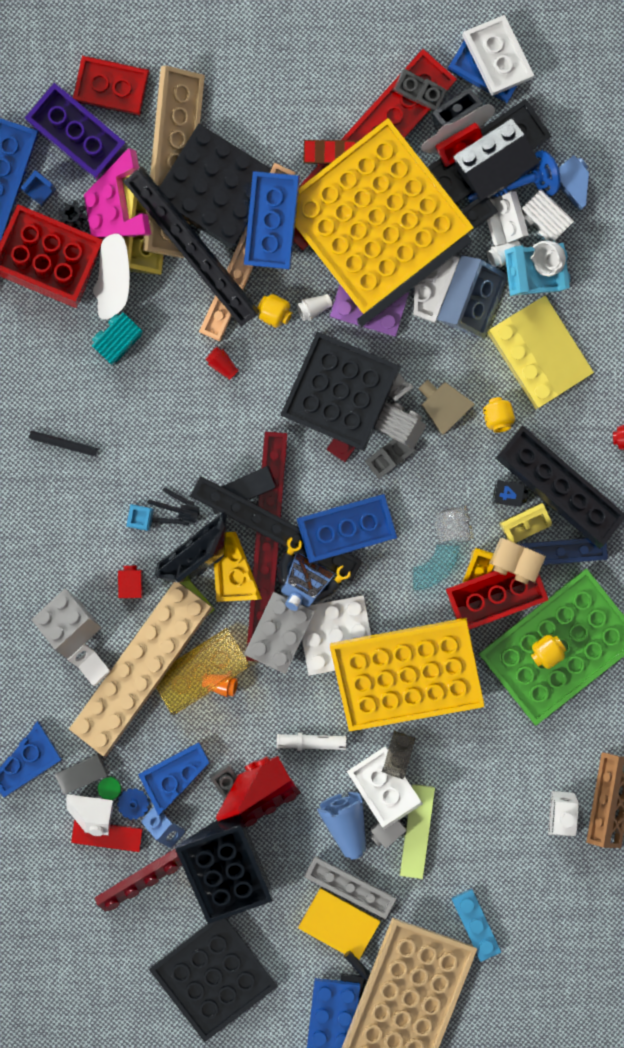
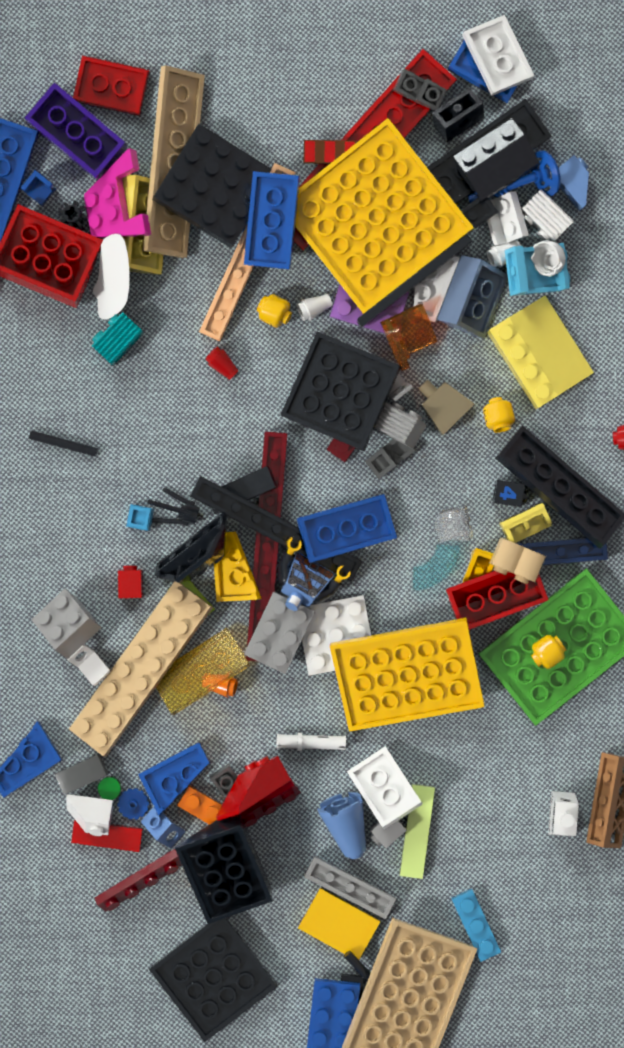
(191, 246): black tile -> none
(199, 805): none -> orange plate
(398, 755): clear smoke plate -> none
(408, 333): none -> clear orange bracket
(457, 143): red plate -> none
(478, 116): white sticker -> none

